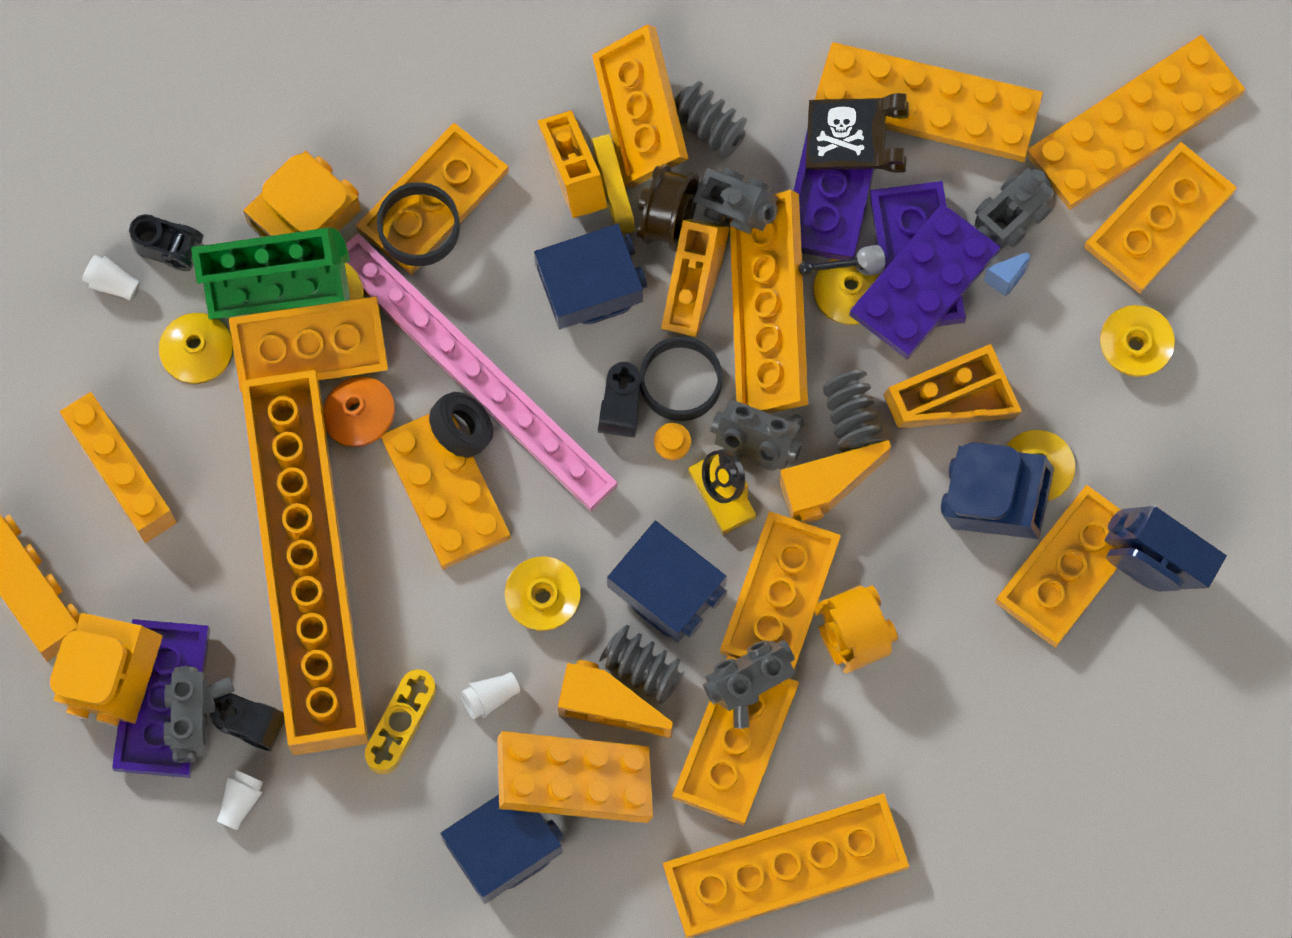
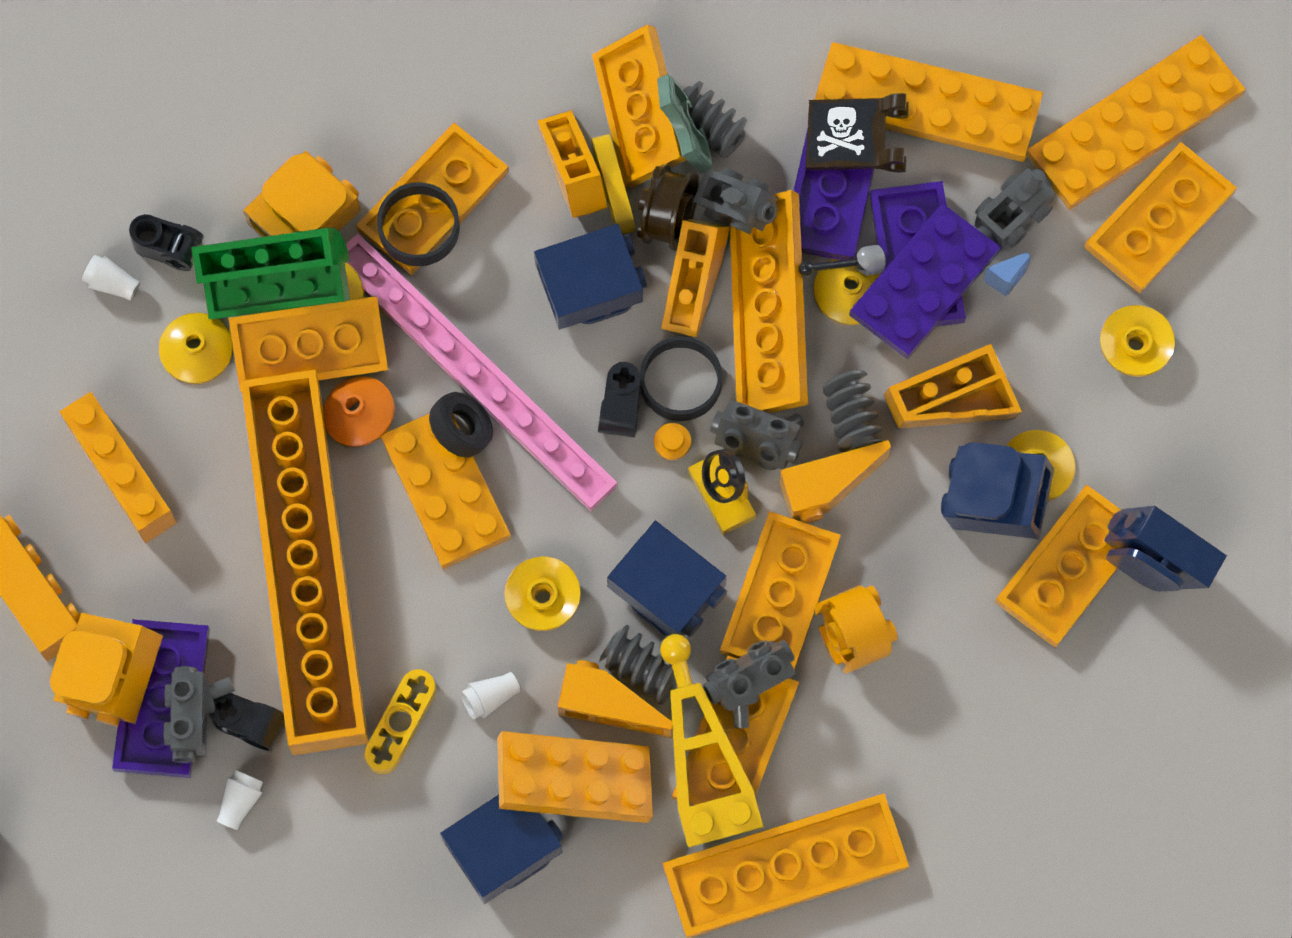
(691, 140): none -> sand green tile
(720, 816): none -> yellow plate

